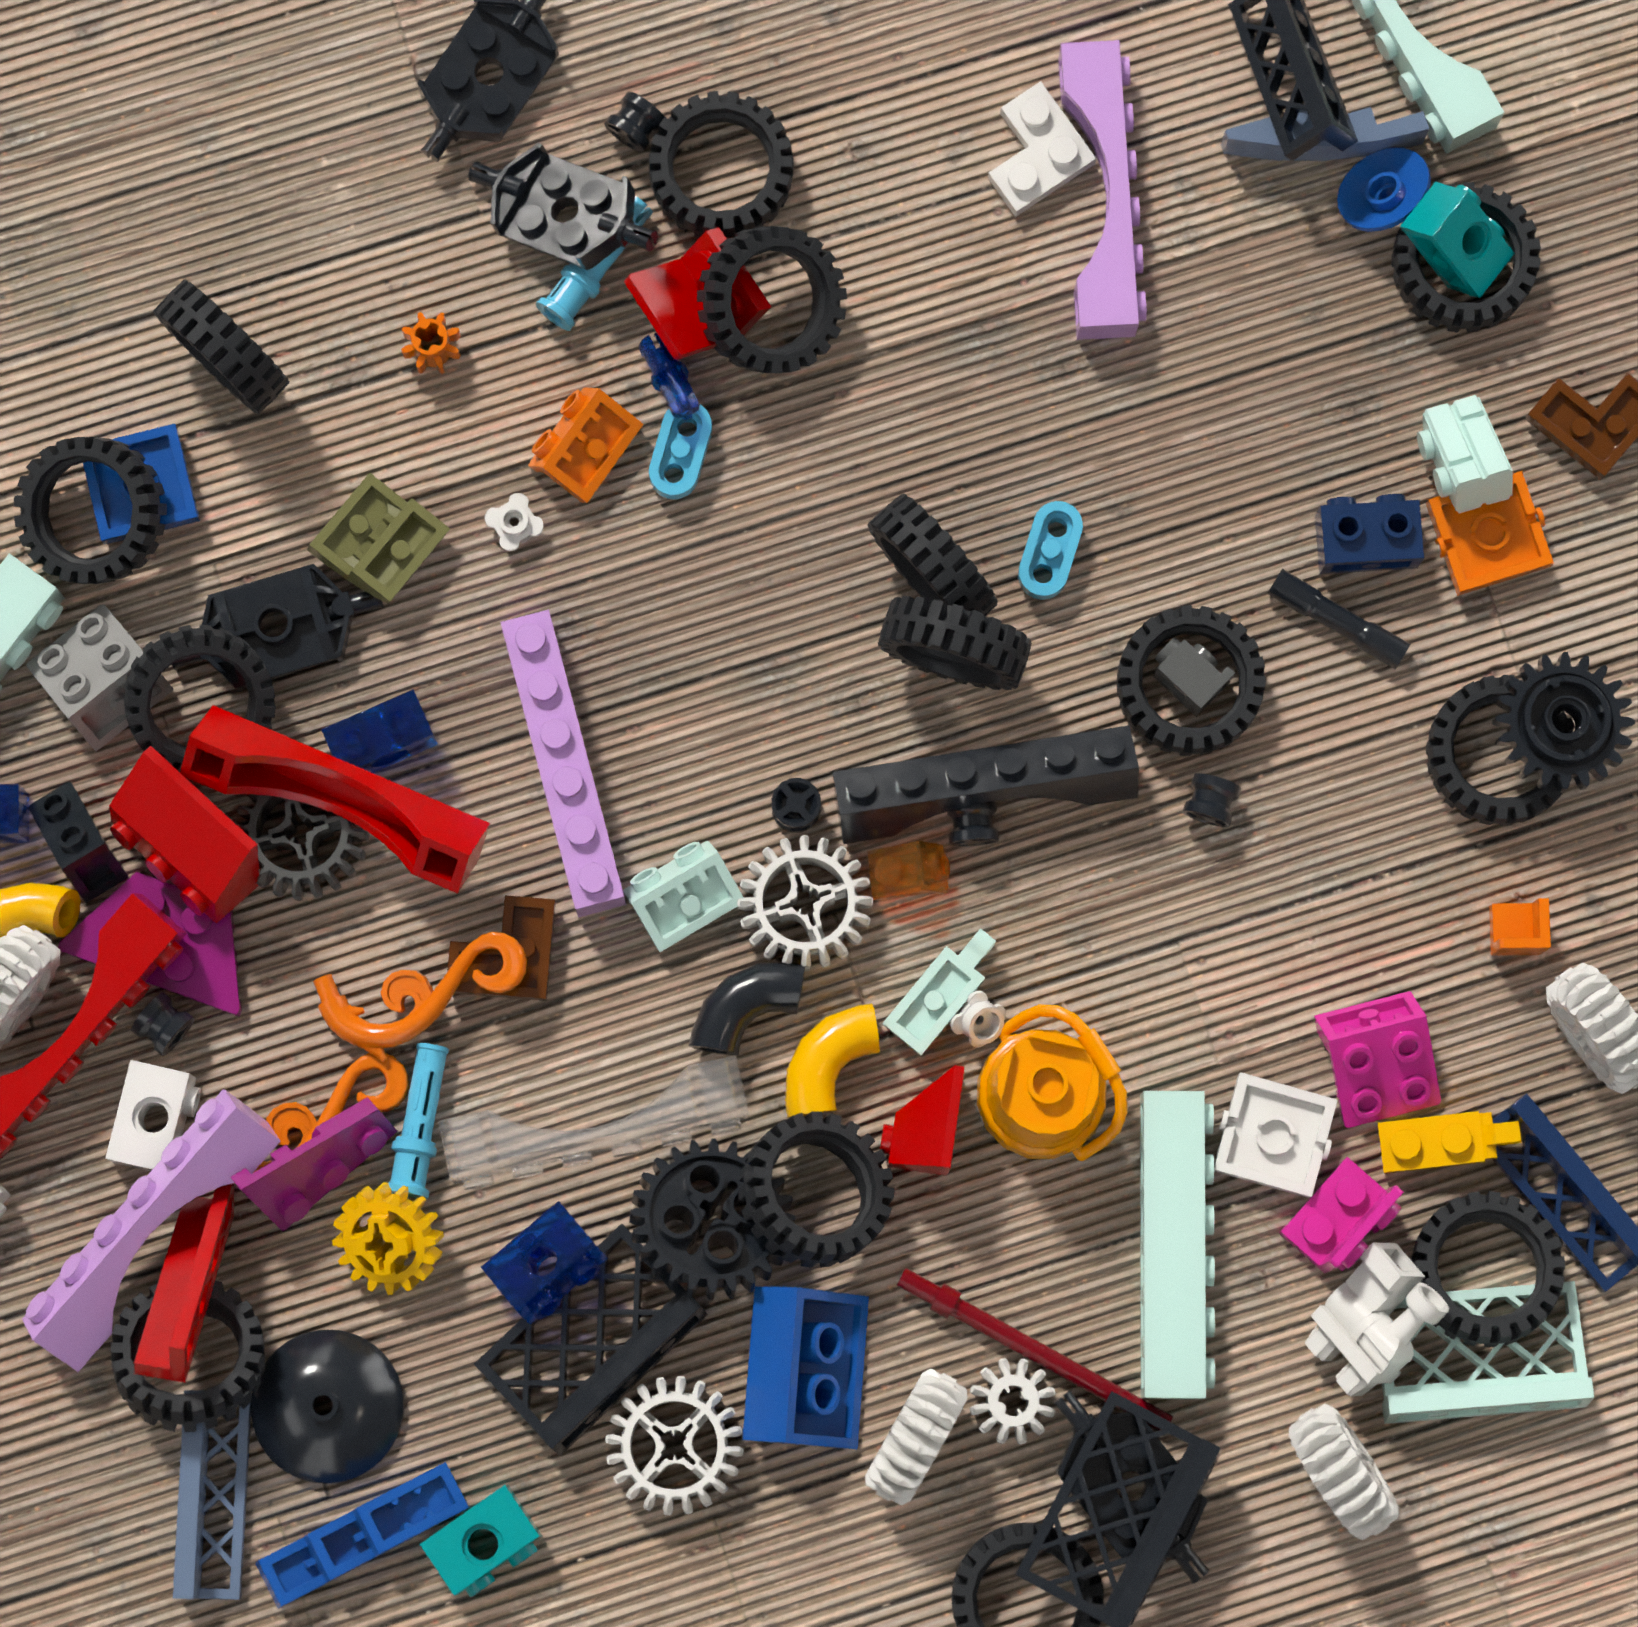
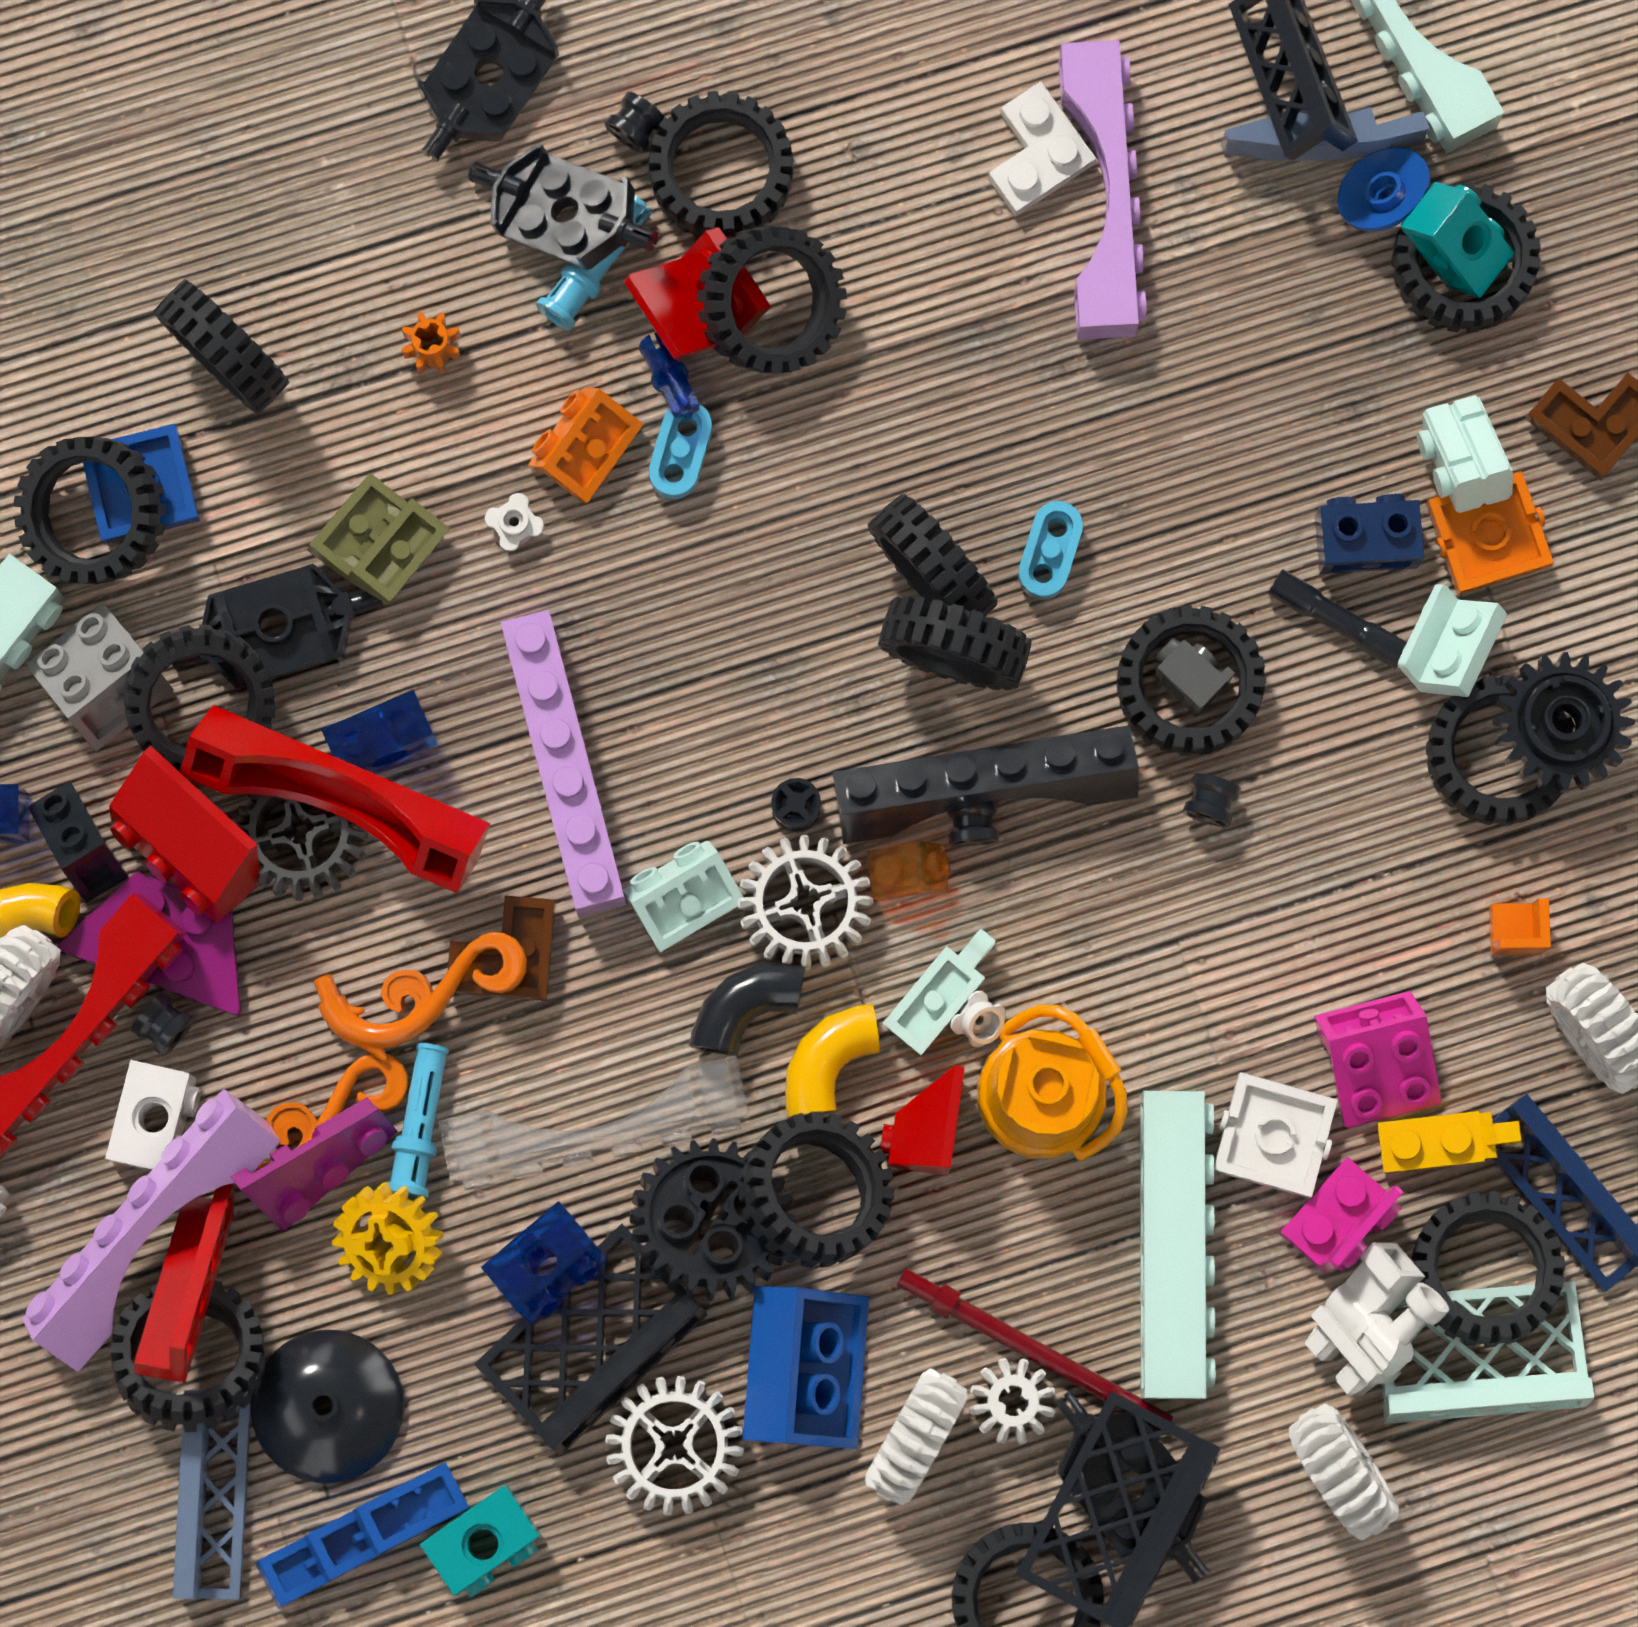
(1450, 643): none -> light aqua bracket

